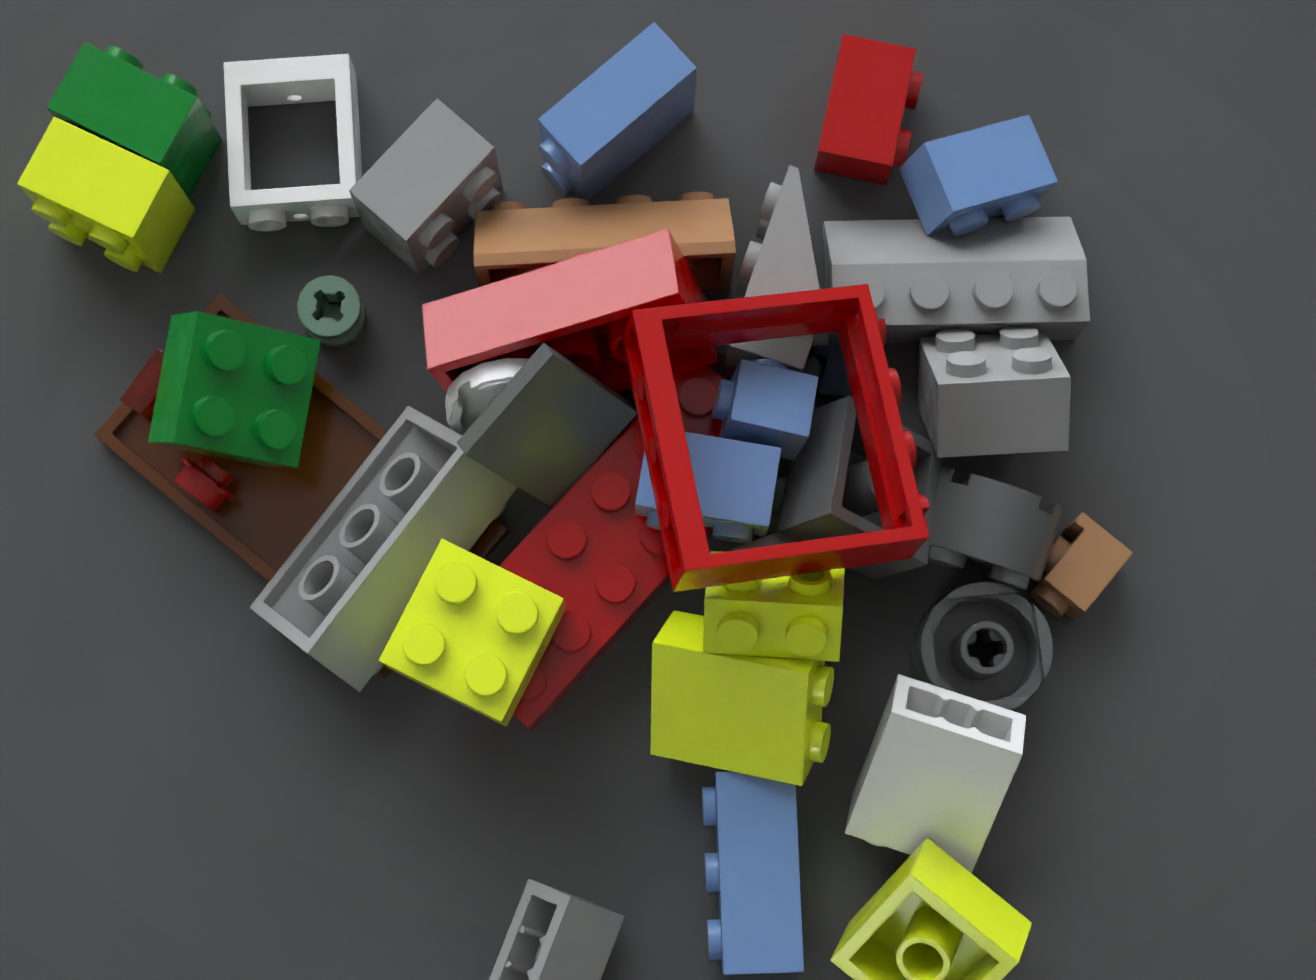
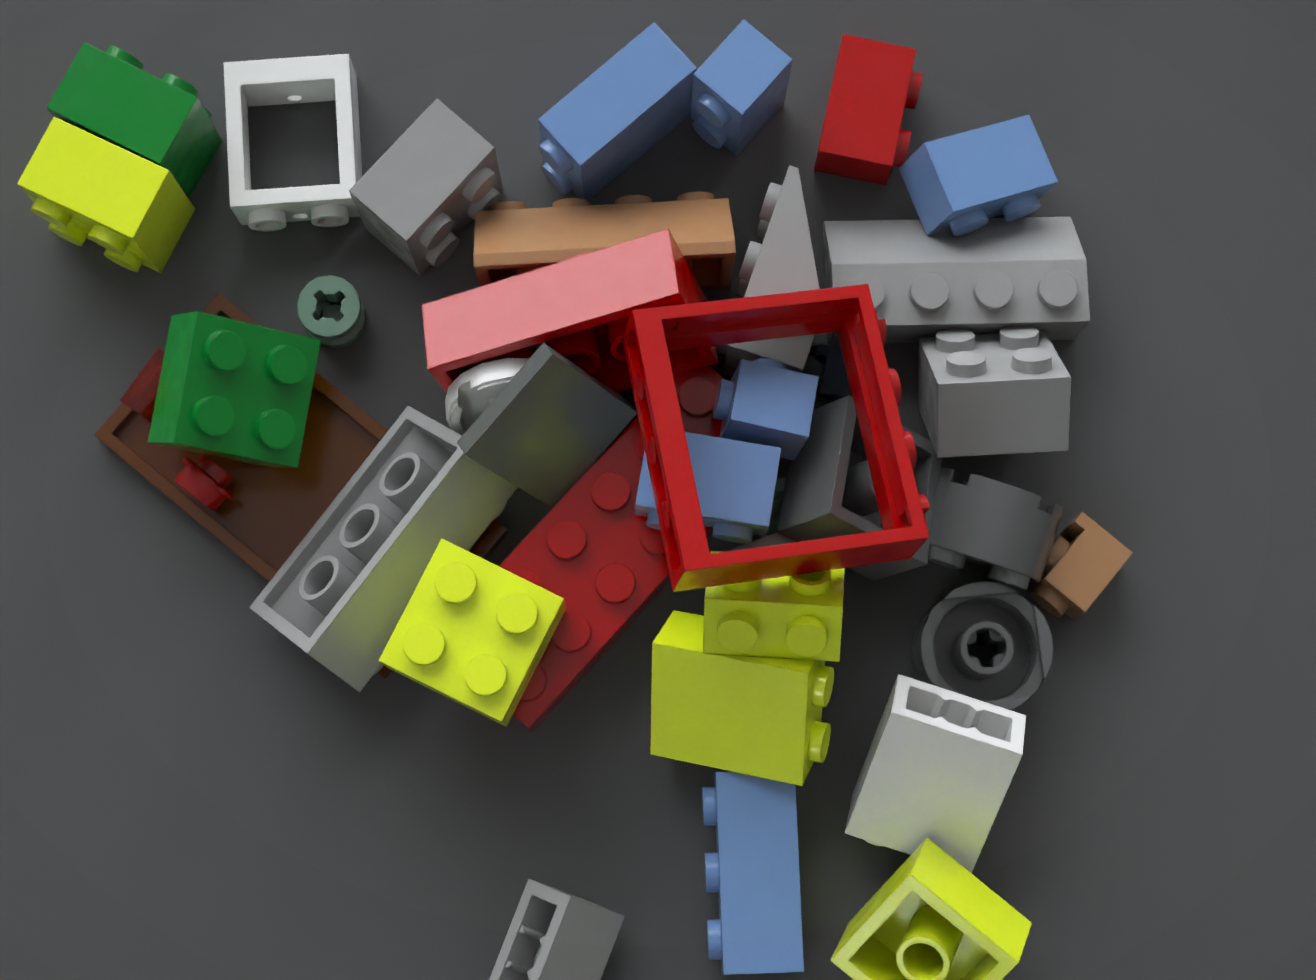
(739, 88): none -> medium blue brick

